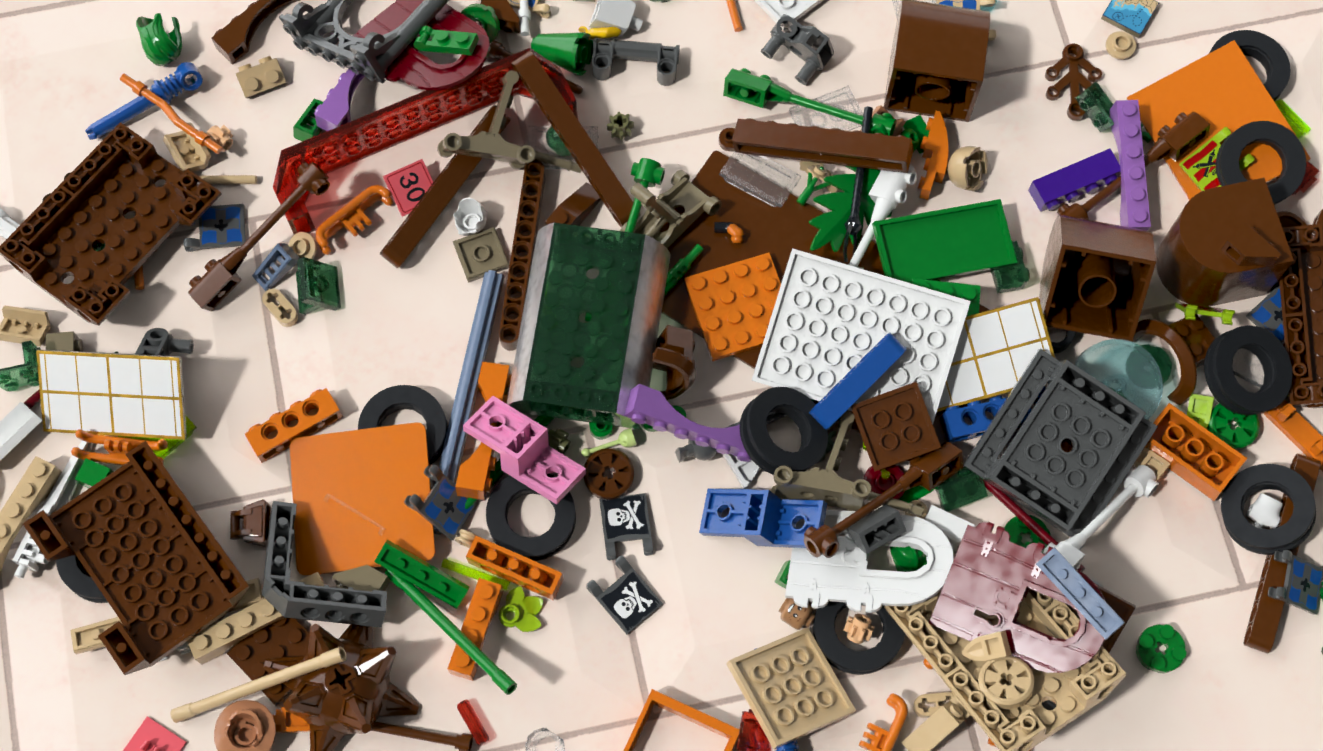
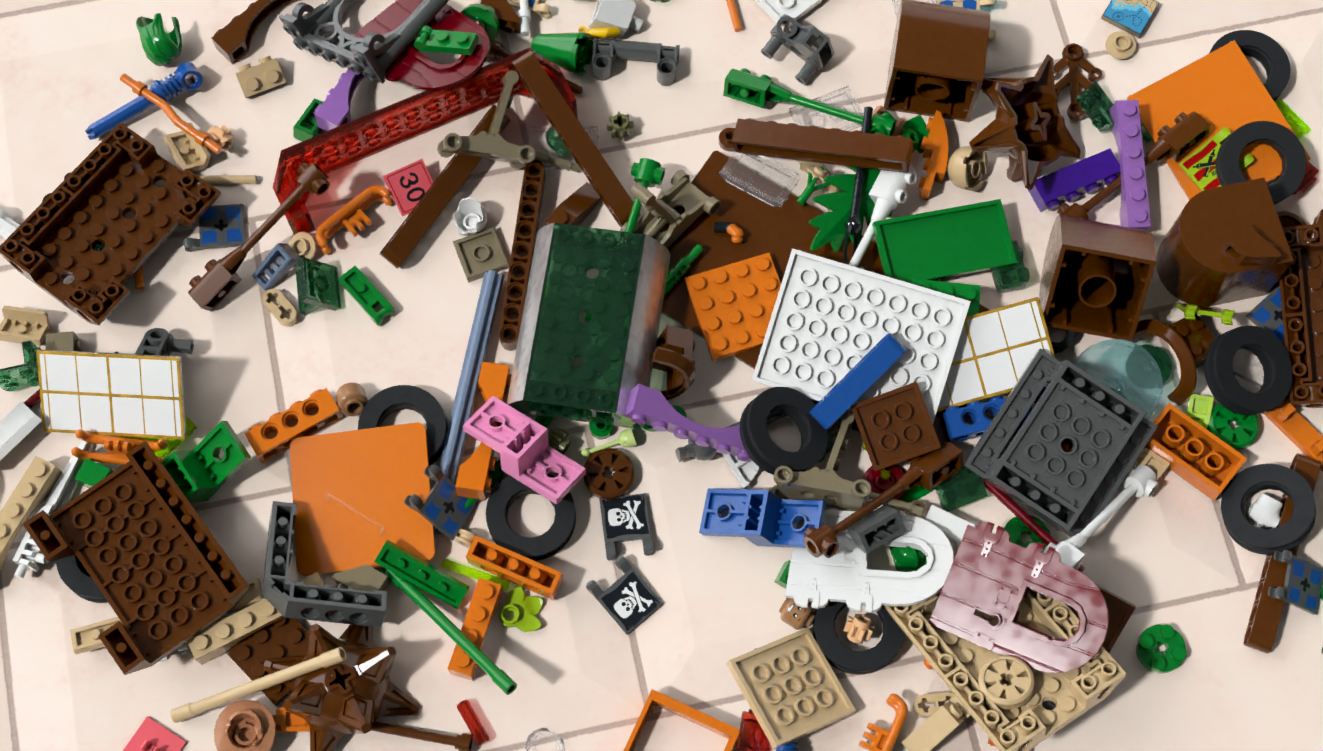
(201, 470): none -> green bracket
(255, 523): reddish brown piece -> none
(351, 399): none -> medium nougat head
(366, 295): none -> green plate
(988, 647): tan plate -> none
(1026, 124): none -> reddish brown piece
(1080, 593): plate -> none

